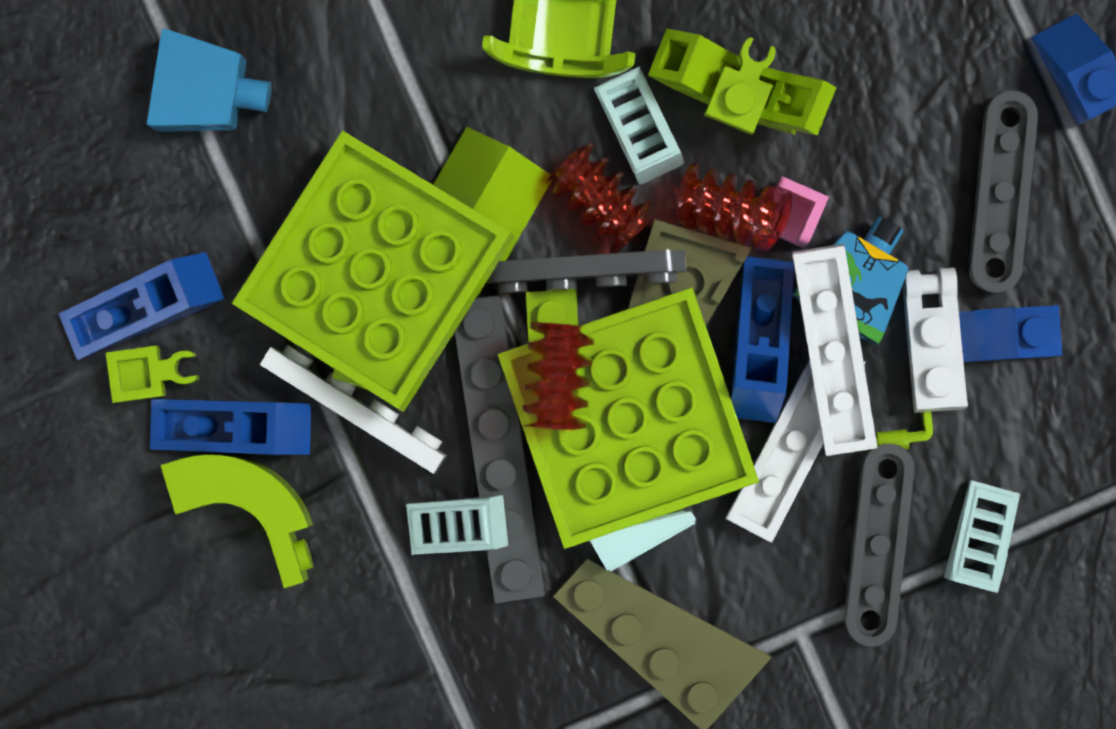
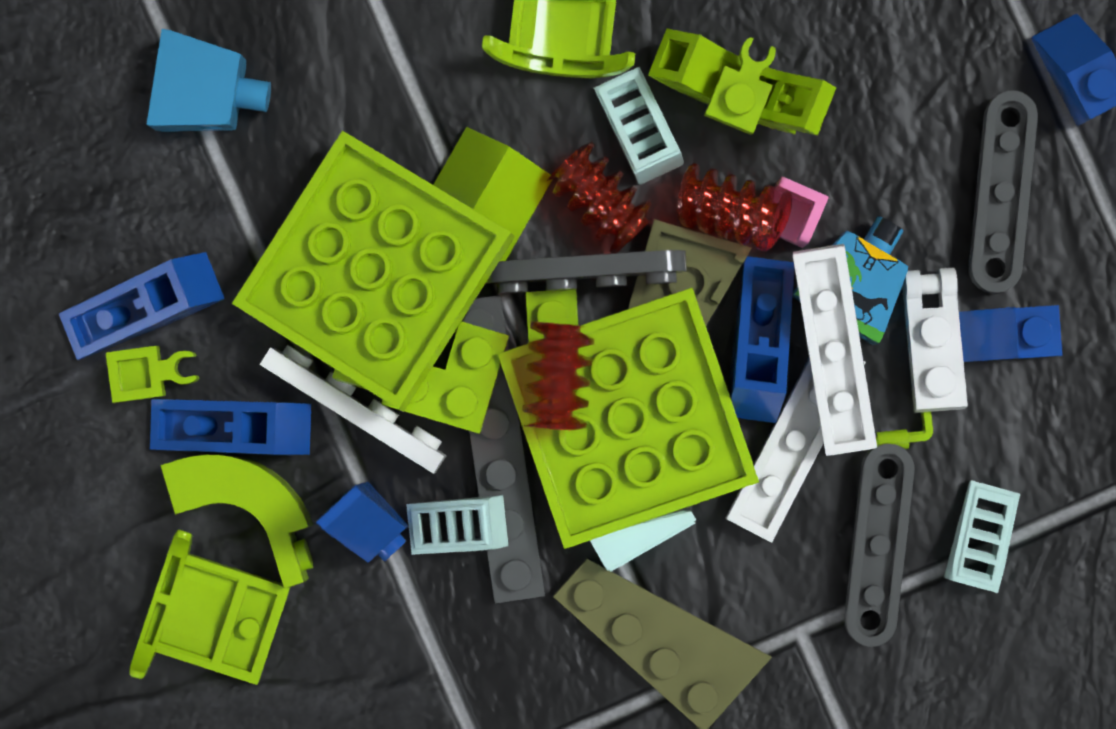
(210, 616): none -> lime piece
(365, 523): none -> blue slope
(465, 387): none -> lime plate

